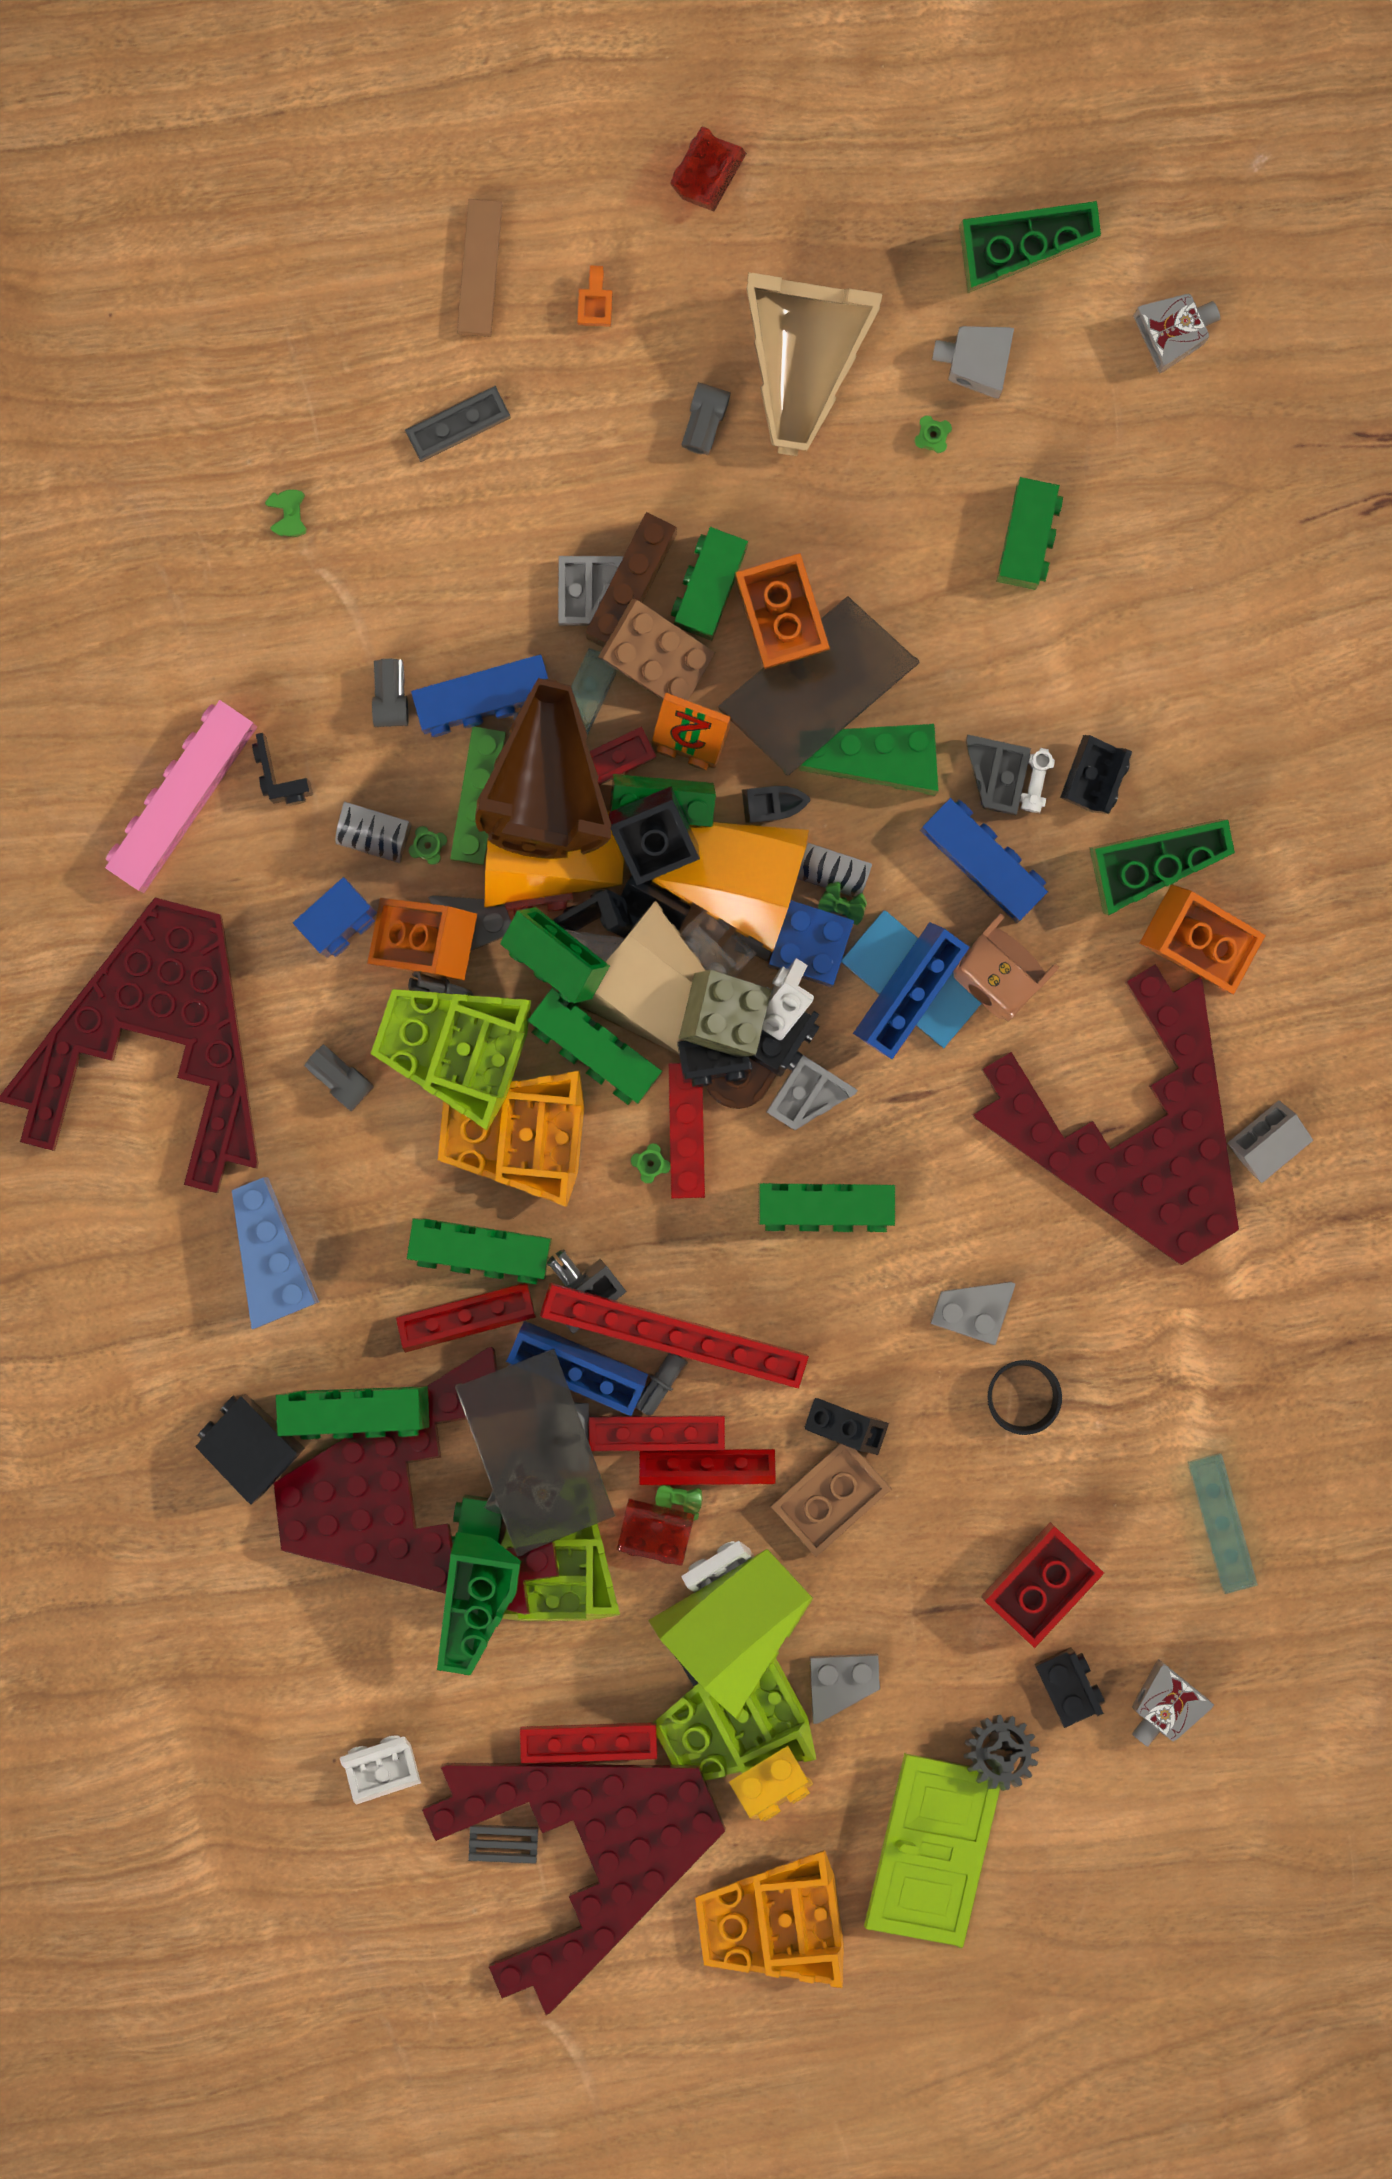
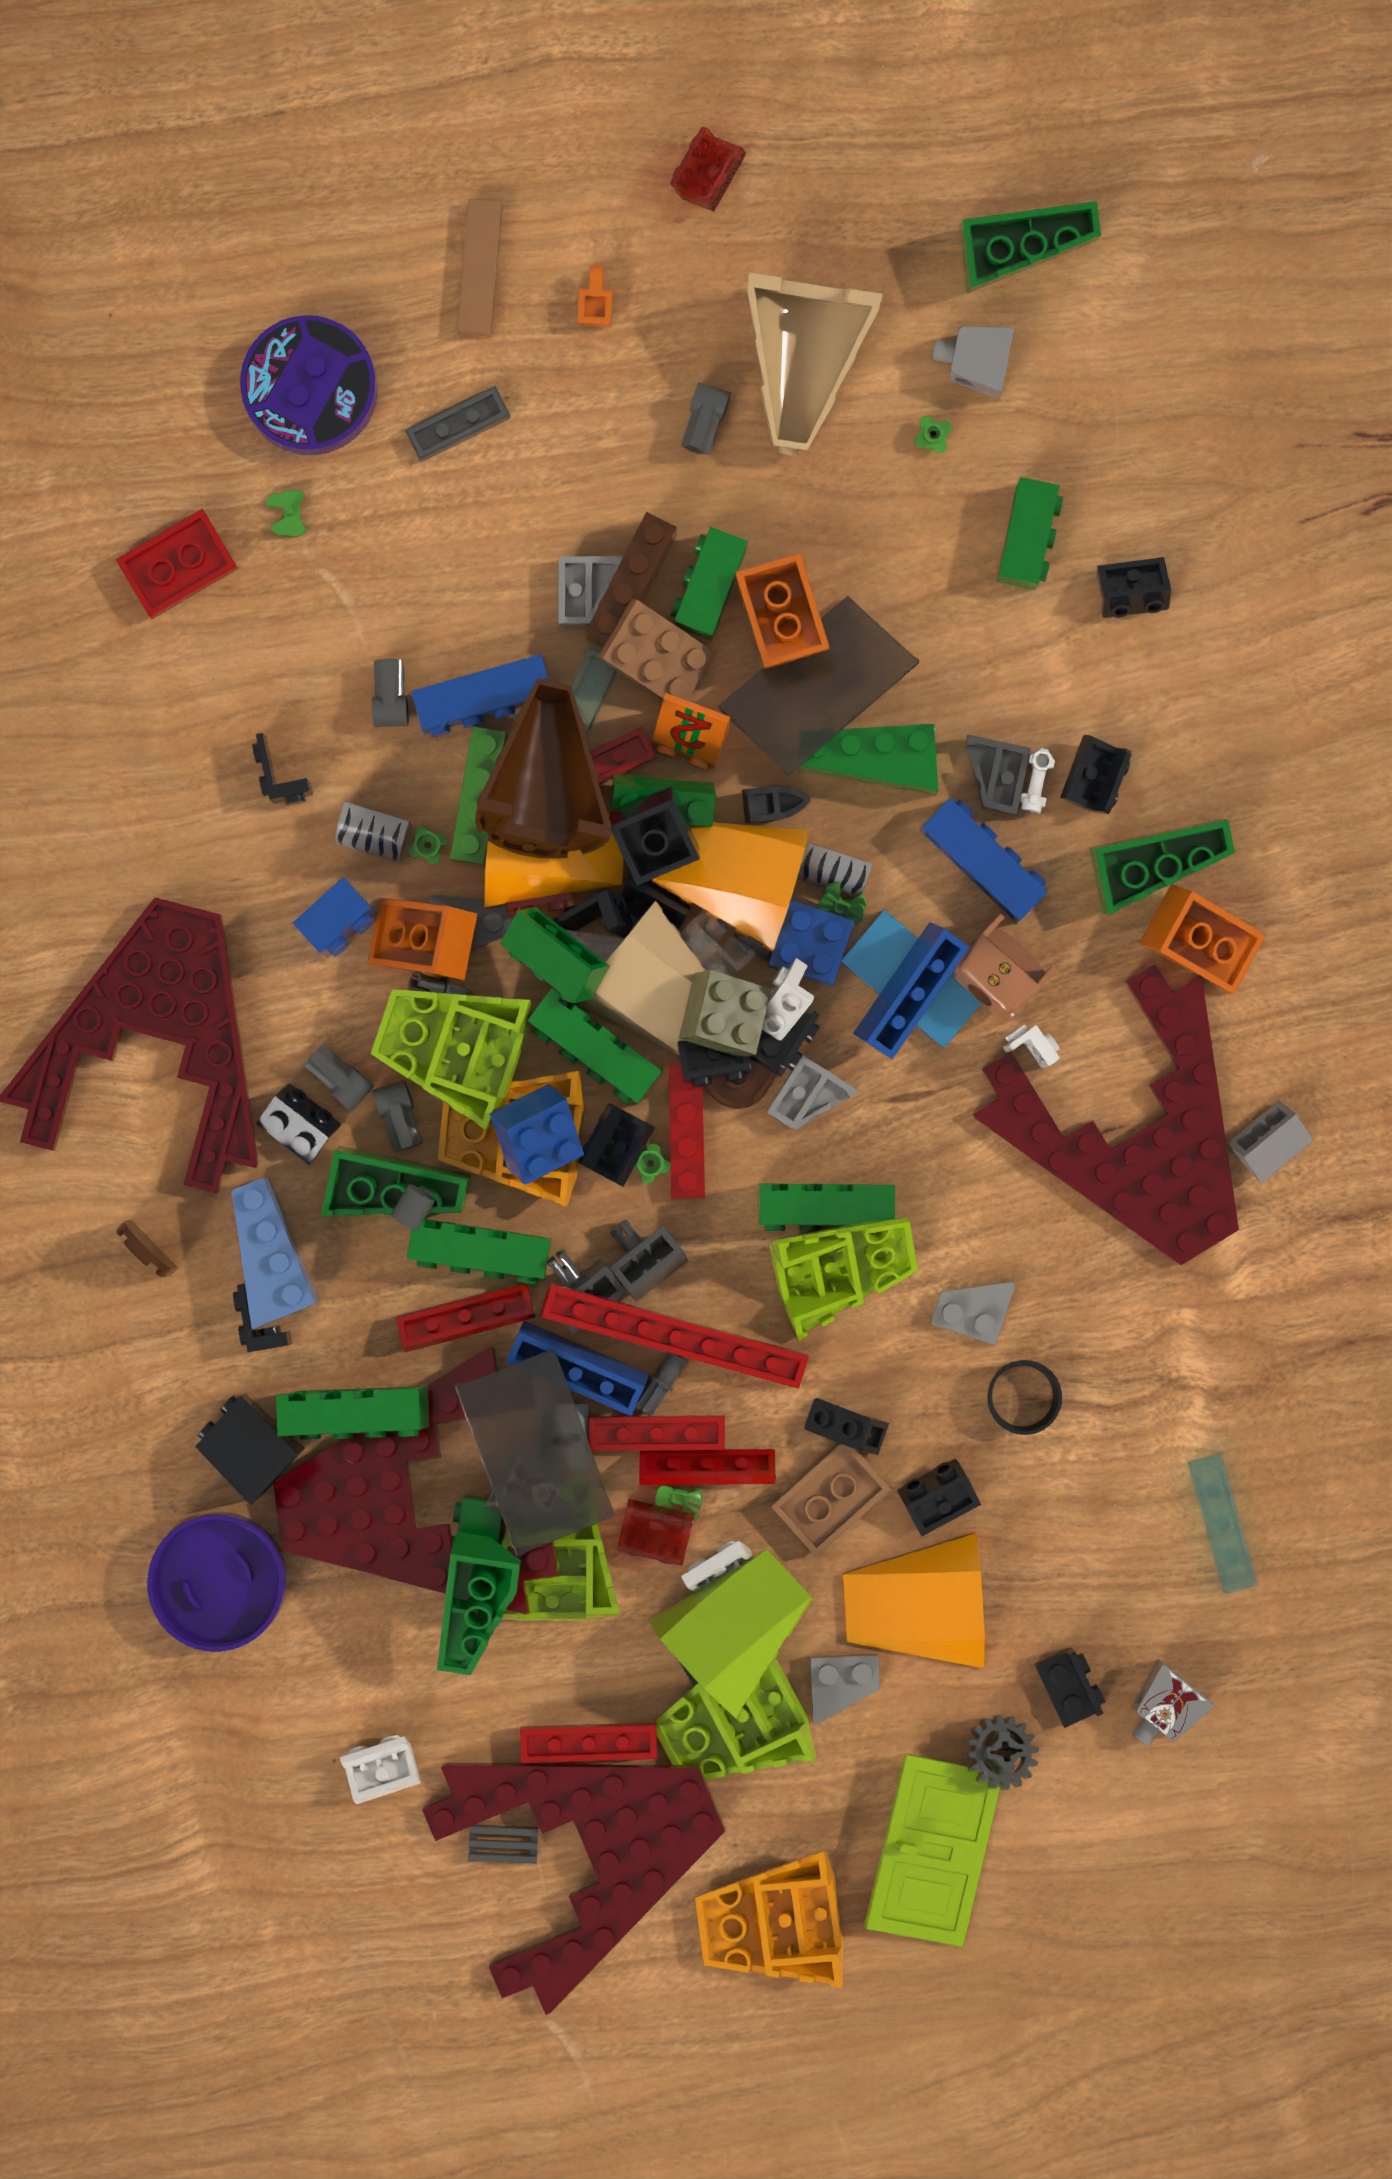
(145, 1249): none -> reddish brown tile
(176, 564): none -> red plate
(180, 796): bright pink brick -> none
(217, 1581): none -> dark purple brick
(269, 1338): none -> black bracket
(298, 1123): none -> bracket
(308, 385): none -> brick
(375, 1182): none -> green wedge
(396, 1107): none -> dark grey piece
(413, 1206): none -> dark grey piece
(536, 1134): none -> blue brick
(616, 1144): none -> black bracket
(647, 1260): none -> dark grey brick
(771, 1784): yellow bracket -> none
(839, 1267): none -> lime wedge
(921, 1603): none -> light orange wedge
(938, 1496): none -> black bracket
(1040, 1046): none -> white bracket
(1042, 1585): red brick -> none
(1134, 587): none -> black bracket
(1174, 328): light grey torso -> none

